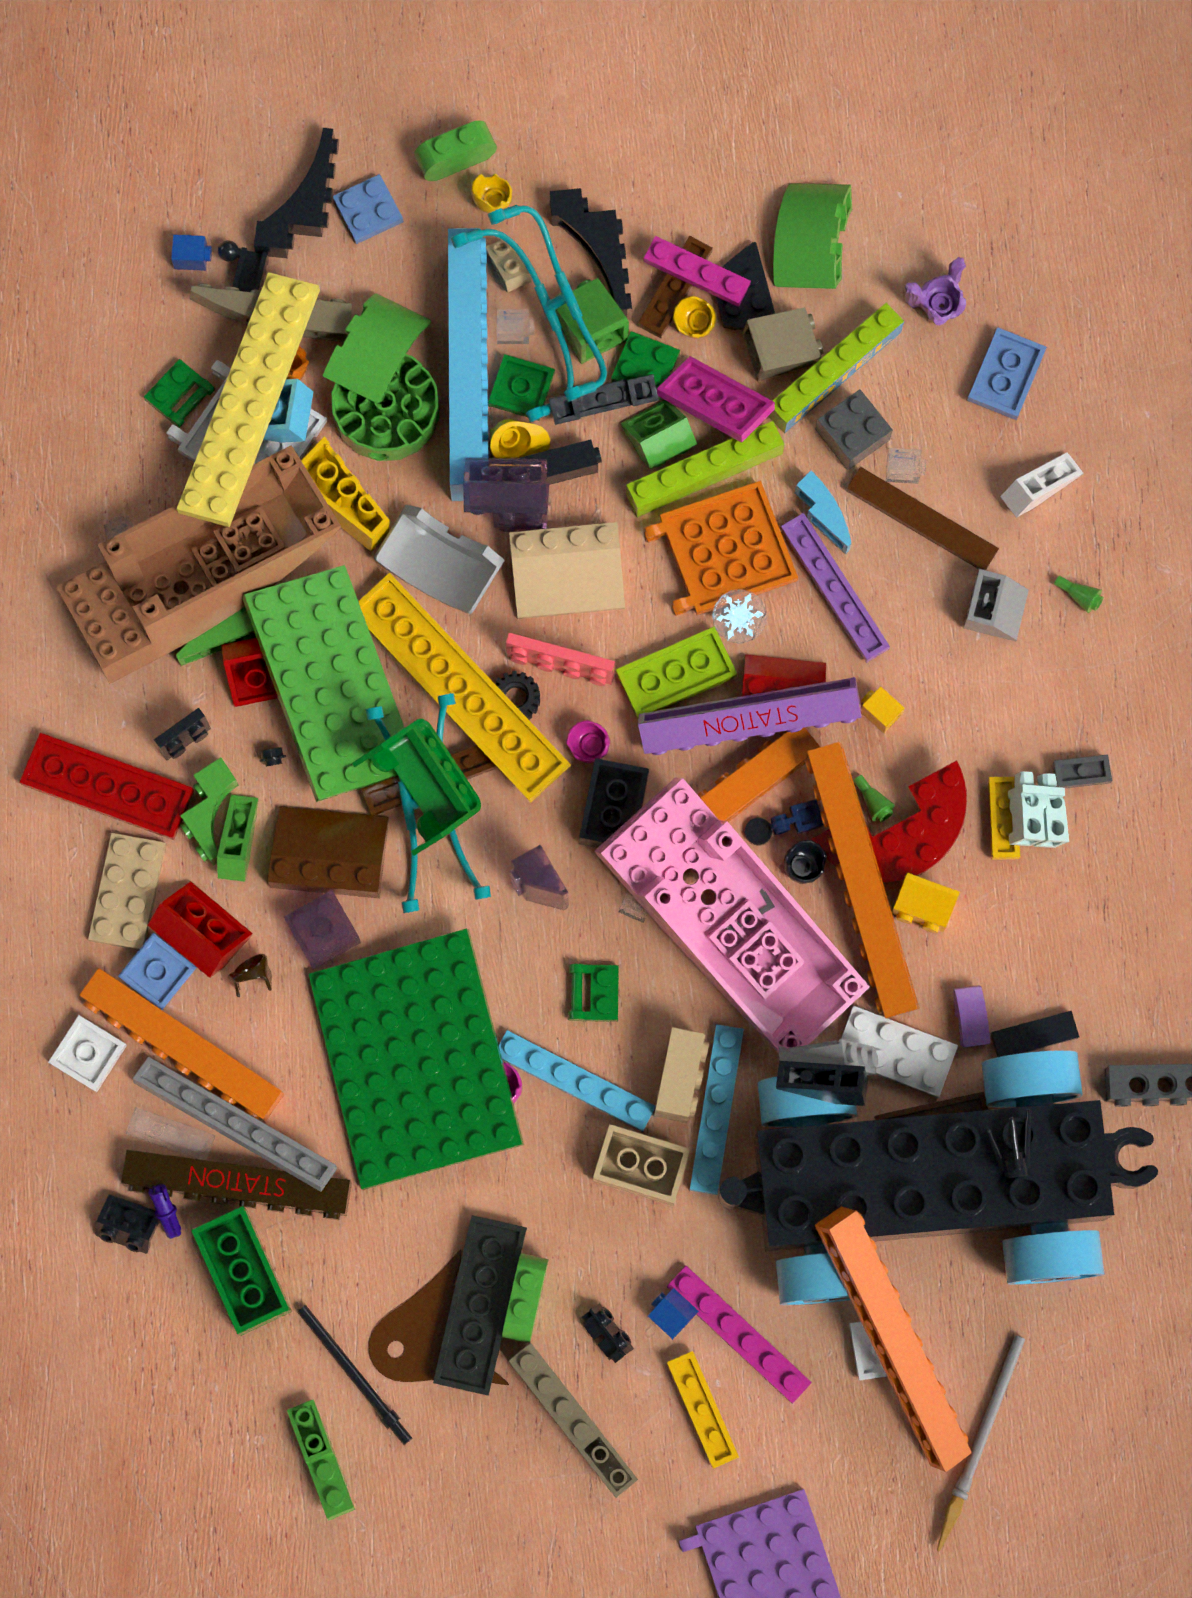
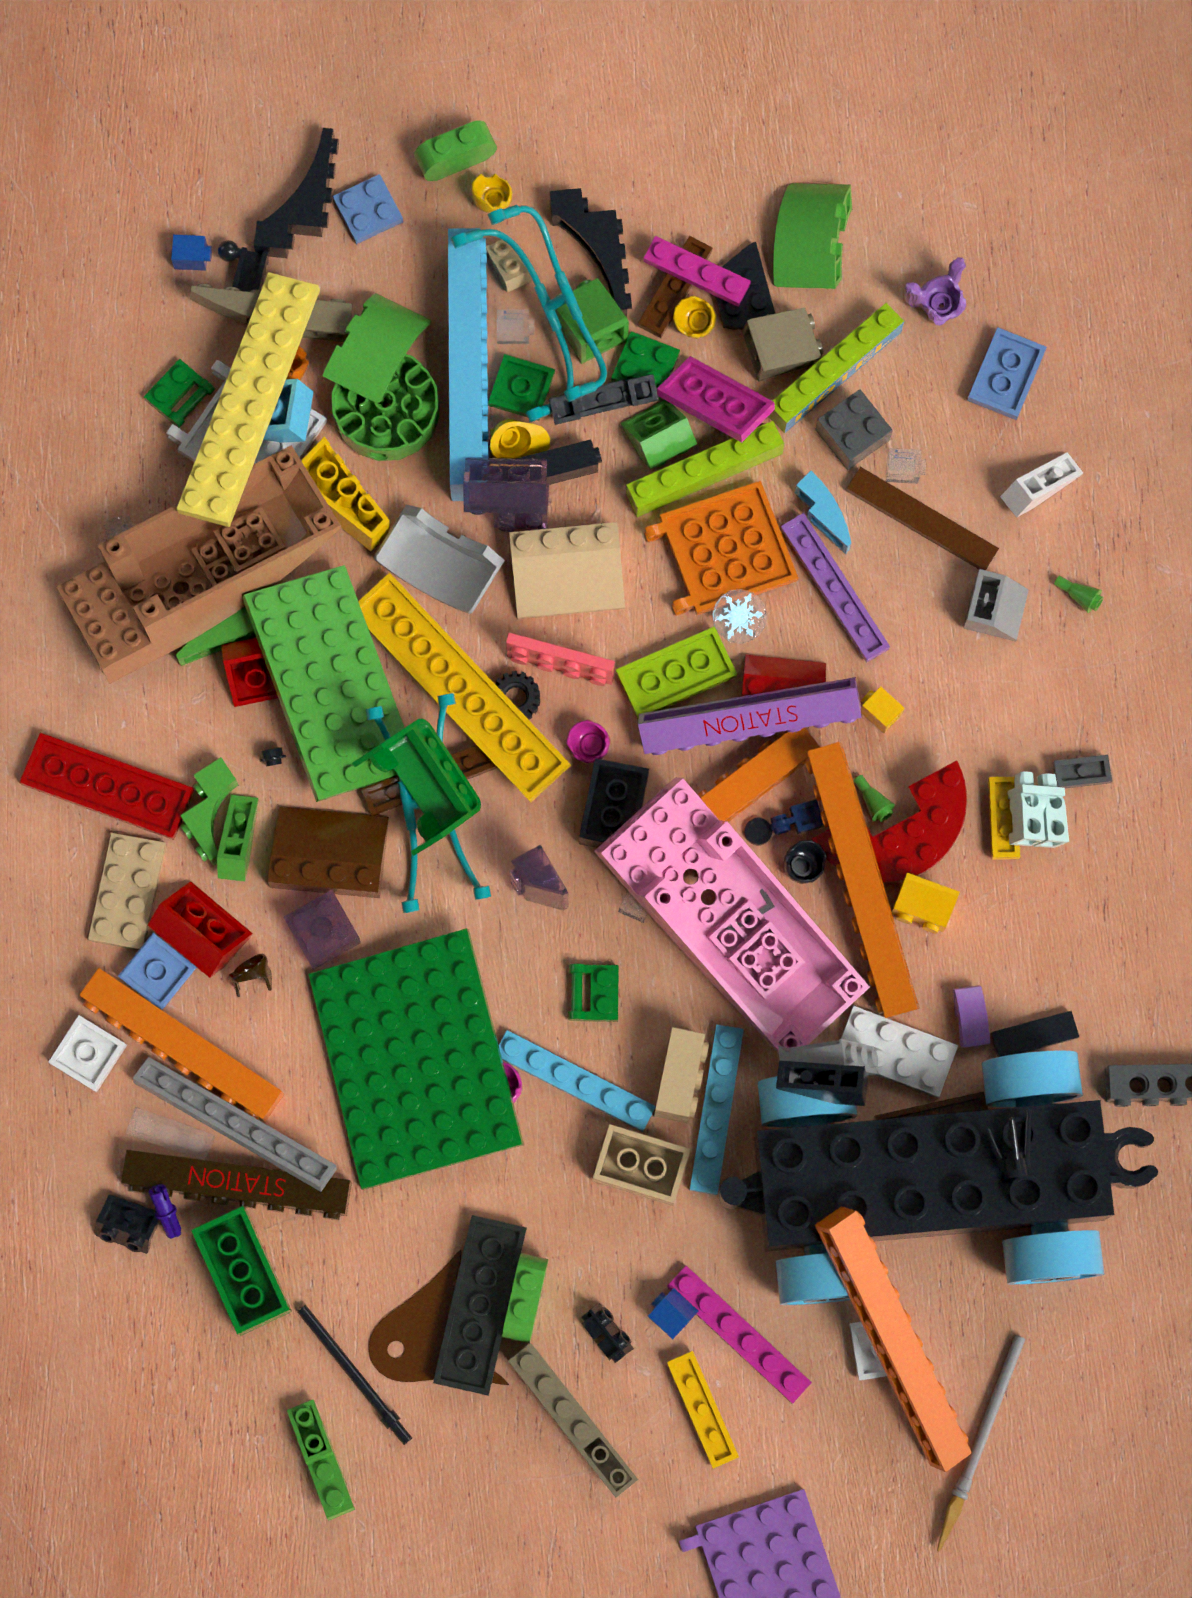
(188, 730): black plate -> none

